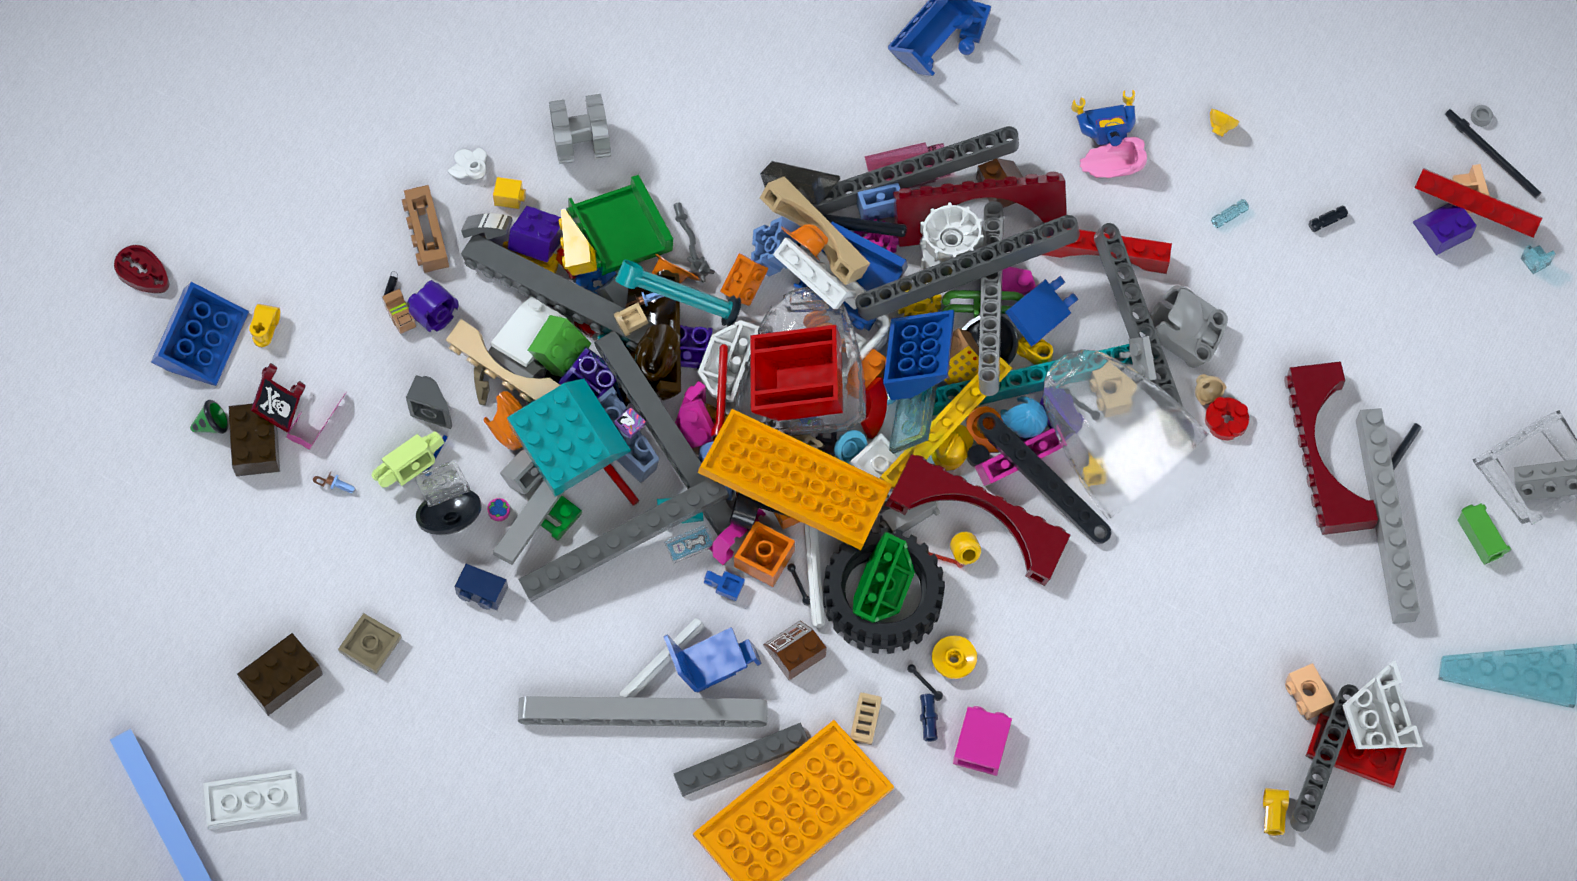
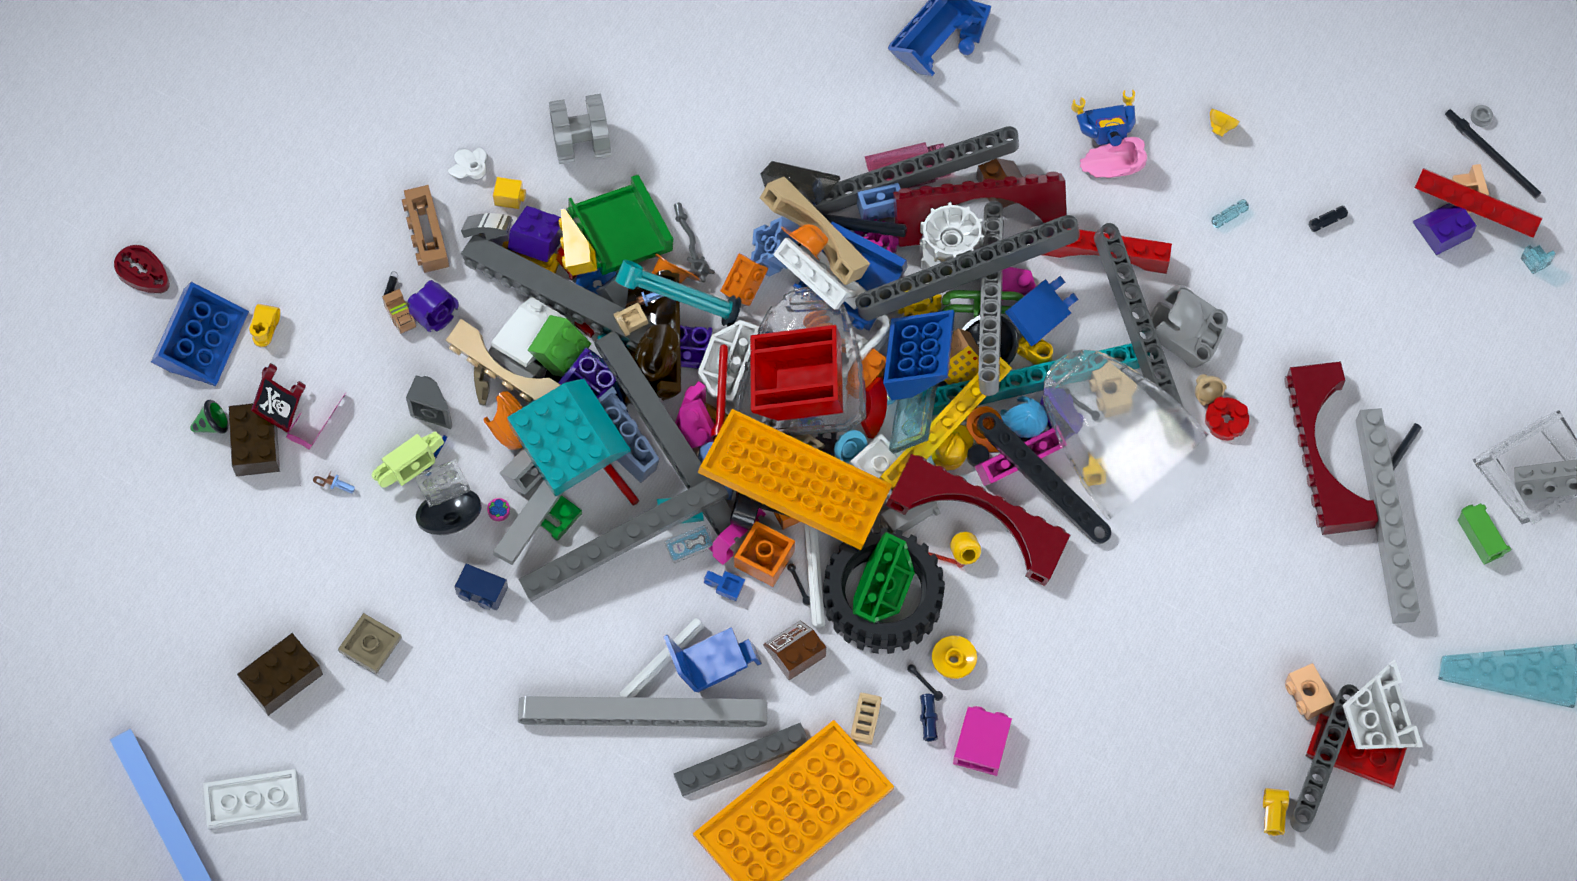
(630, 422): tile -> none
(1141, 356): light grey hinge -> none

